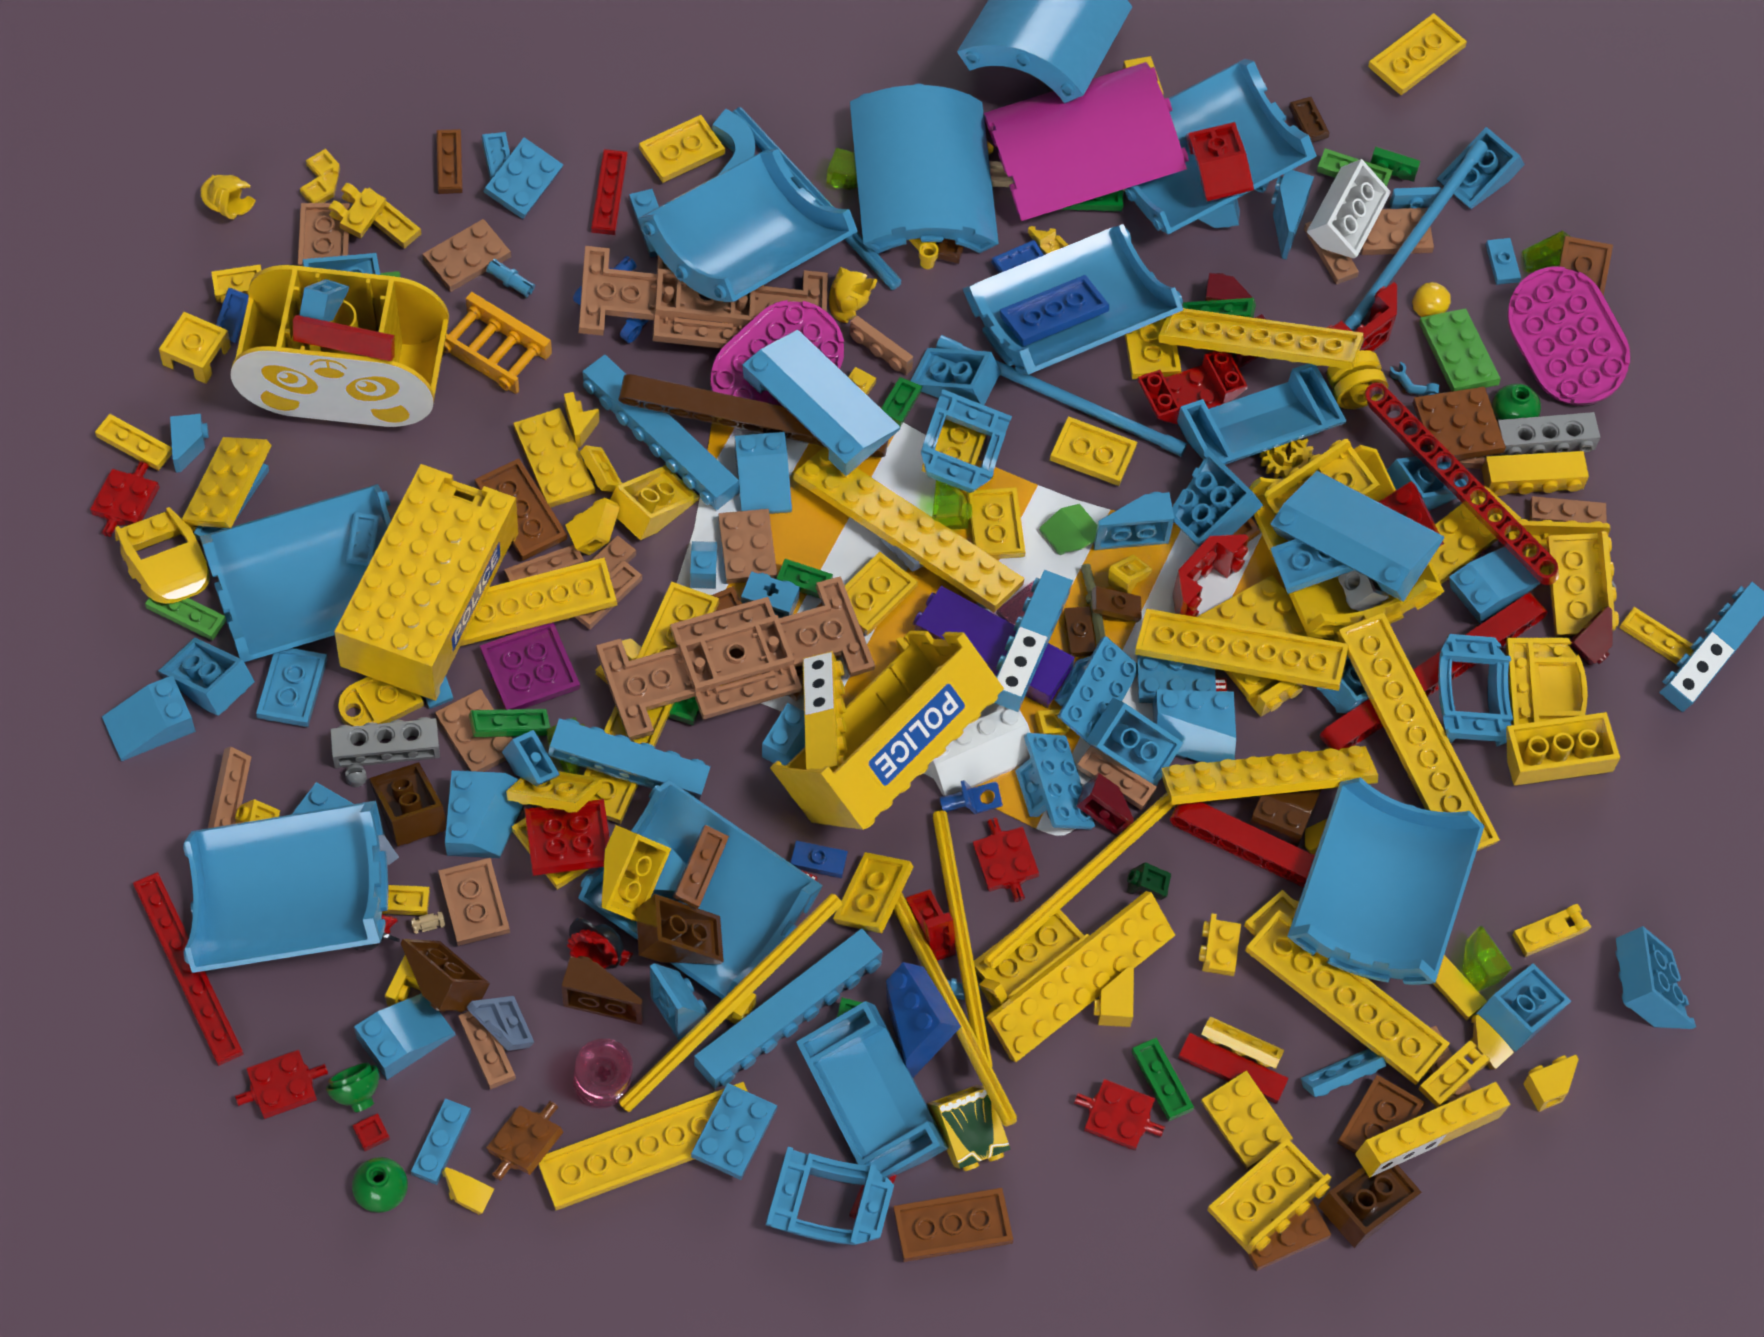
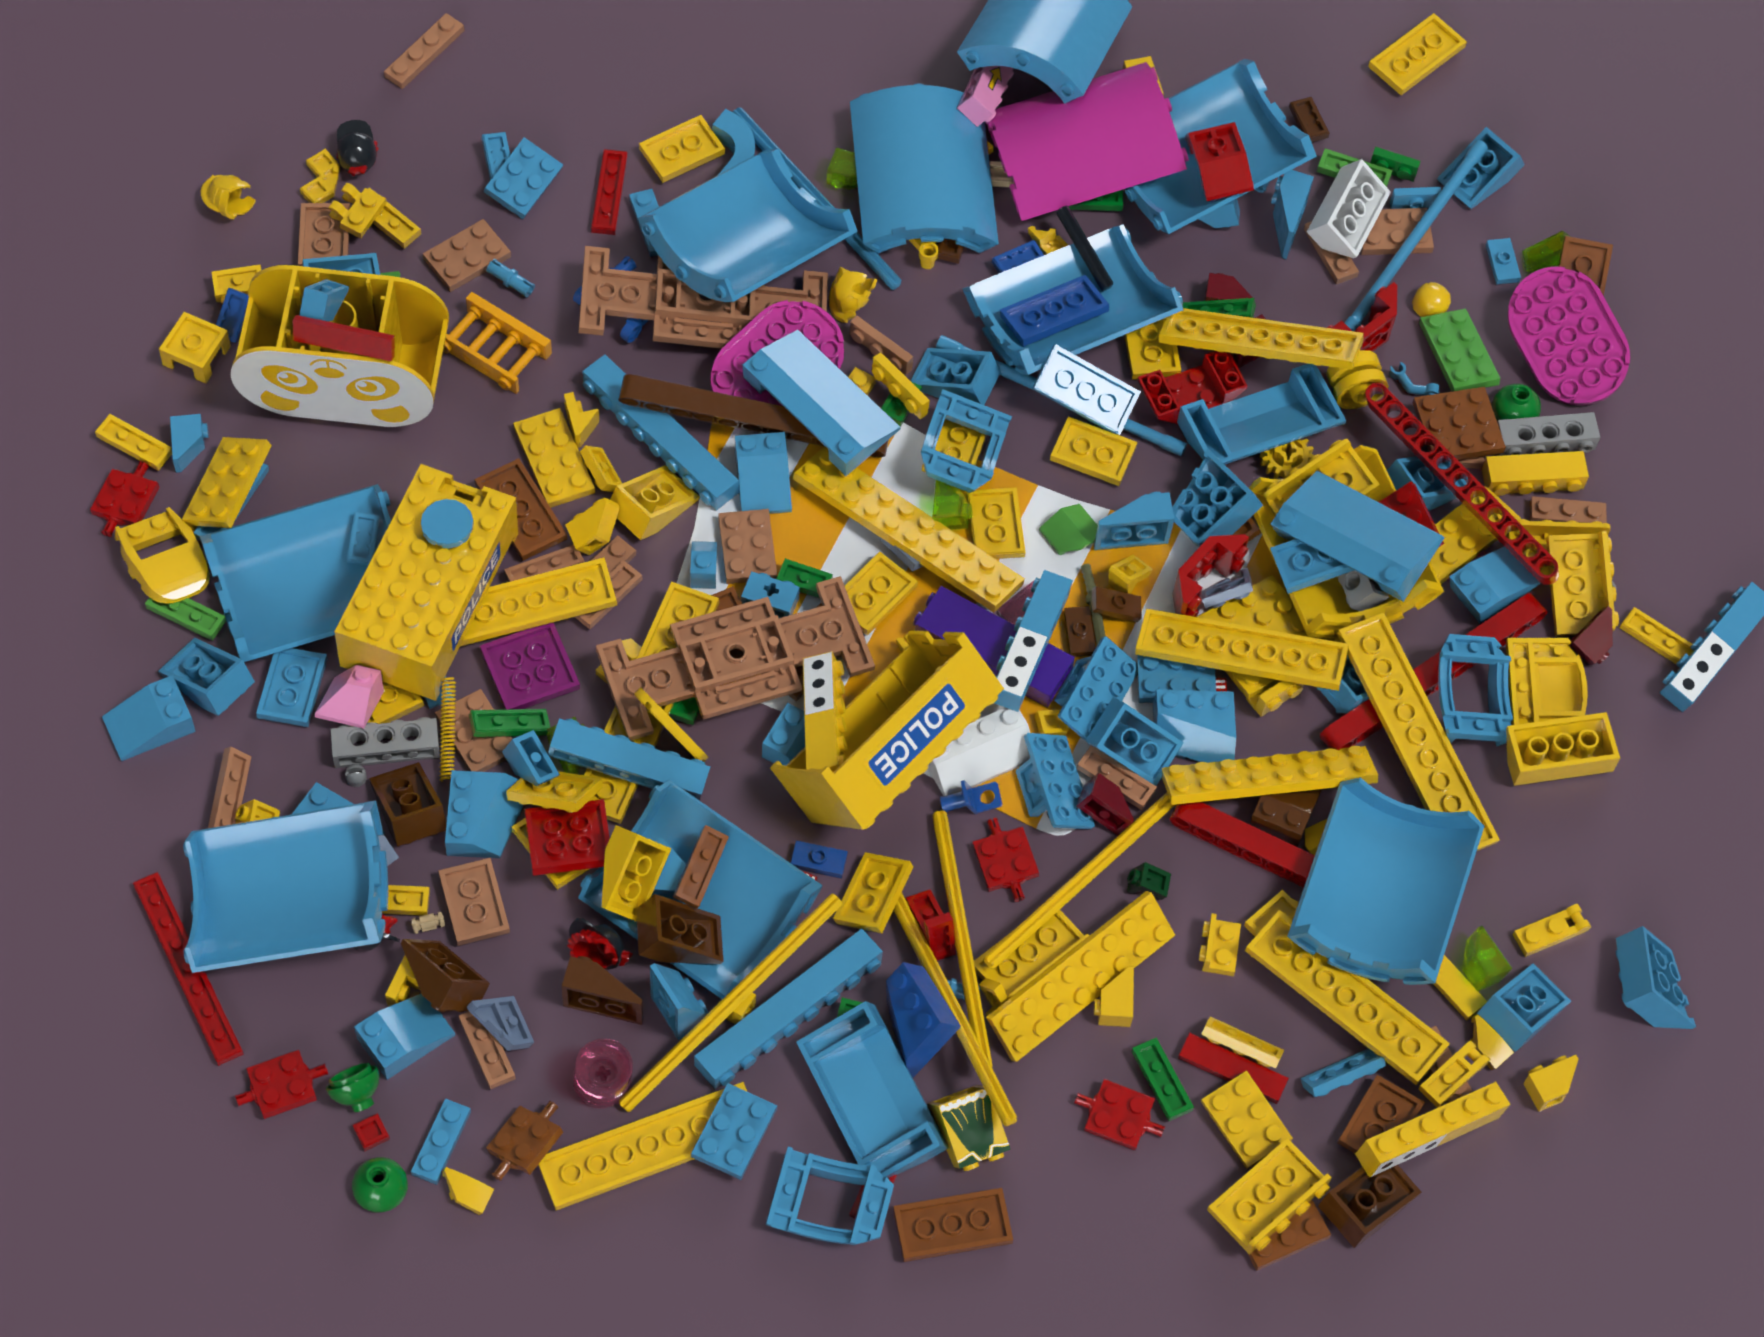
(352, 697): none -> bright pink slope
(356, 147): none -> black hair
(424, 51): none -> nougat plate
(443, 728): none -> yellow piece
(447, 523): none -> dark azure tile
(449, 161): dark orange tile -> none
(670, 725): none -> yellow tile
(900, 386): none -> yellow plate
(984, 93): none -> bright pink brick
(1084, 248): none -> black axle
(1086, 390): none -> tile
(1225, 590): none -> sand blue wing

